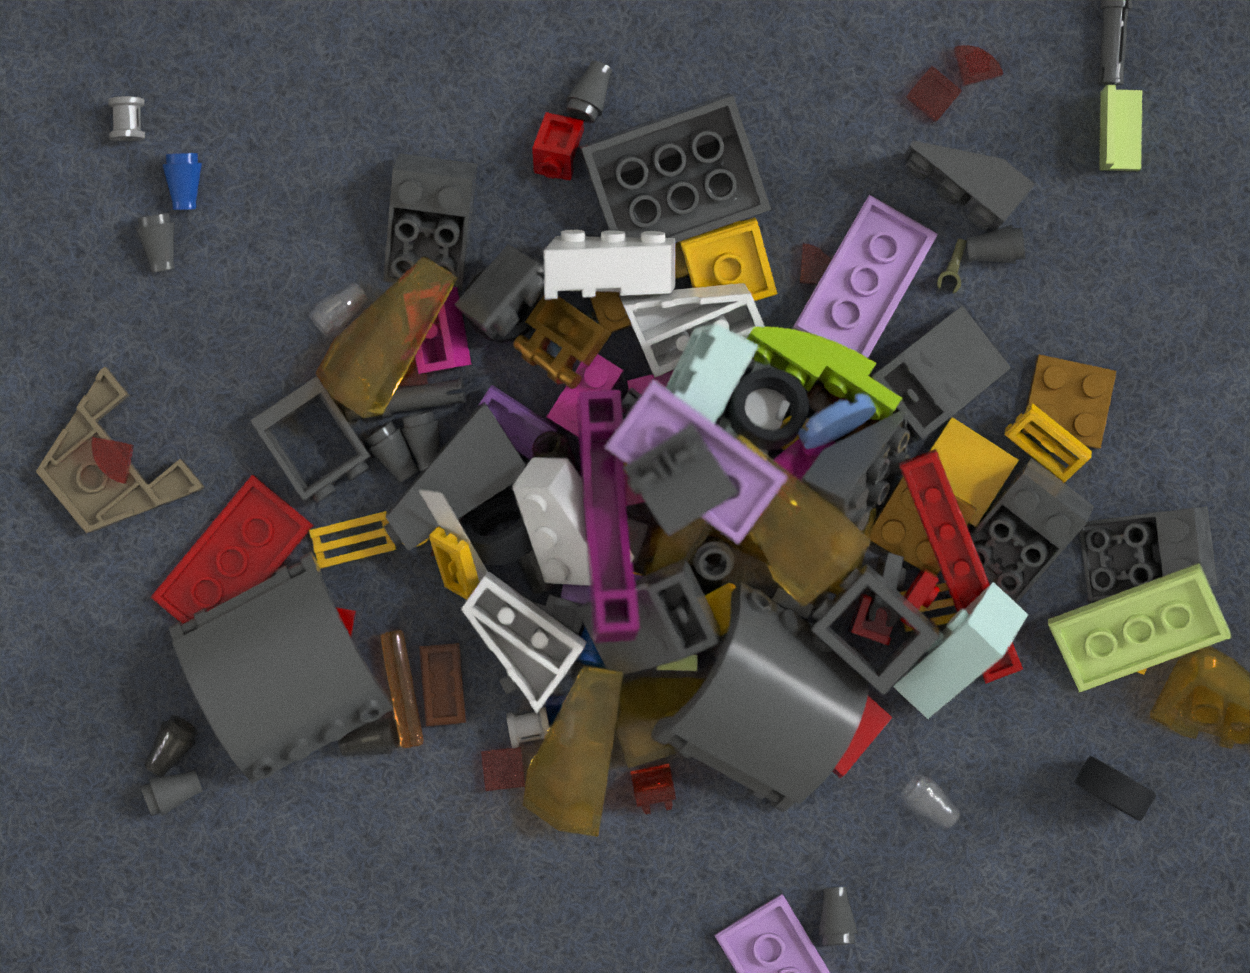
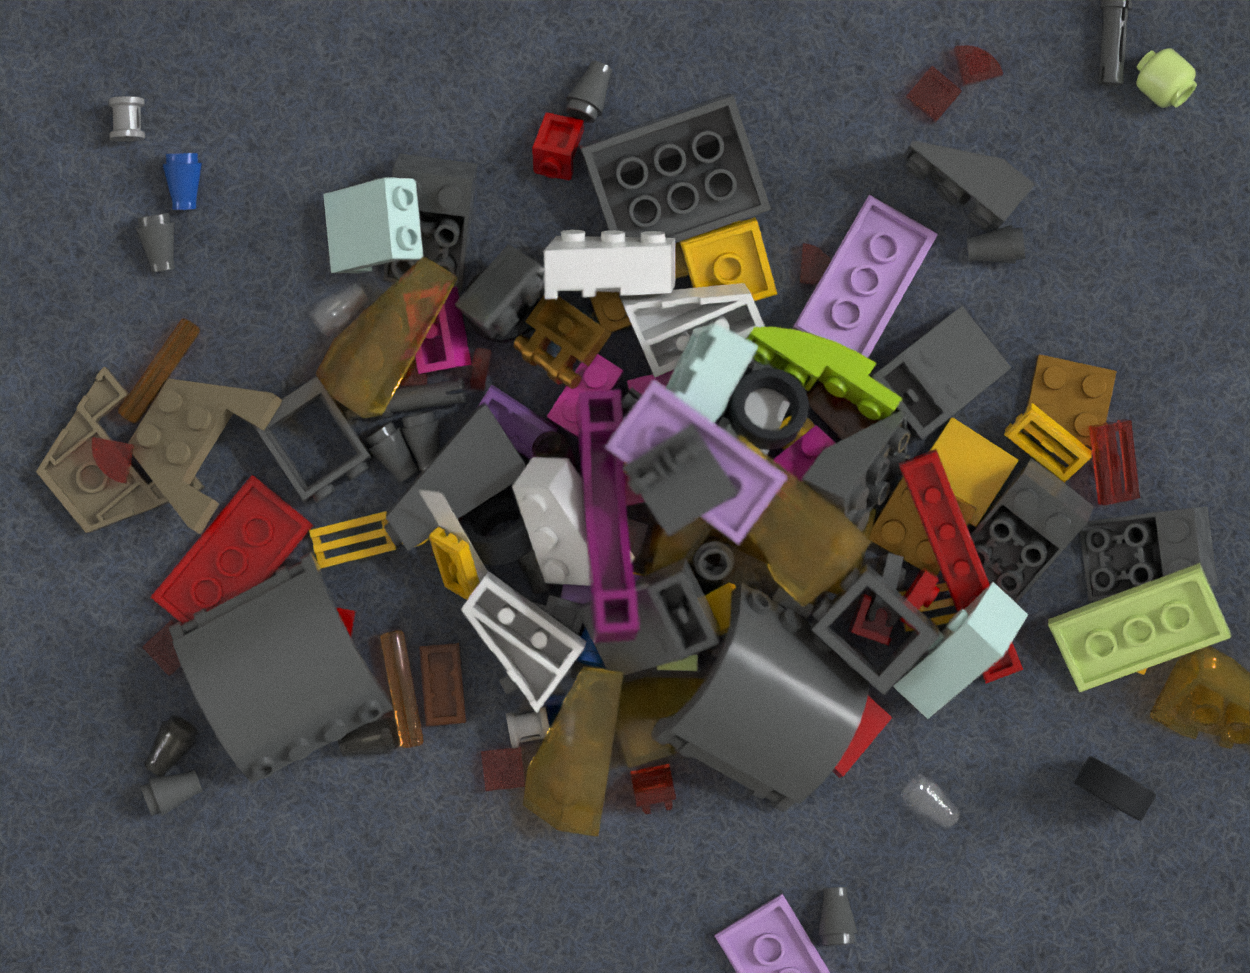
(159, 370): none -> clear orange axle
(162, 650): none -> clear red tile
(181, 433): none -> dark tan wing
(373, 224): none -> light aqua panel
(481, 364): none -> clear red tile
(836, 421): medium blue tile -> none
(954, 265): olive hand -> none
(1108, 463): none -> clear red tile
(1120, 129): yellowish green panel -> none
(1166, 78): none -> yellowish green head

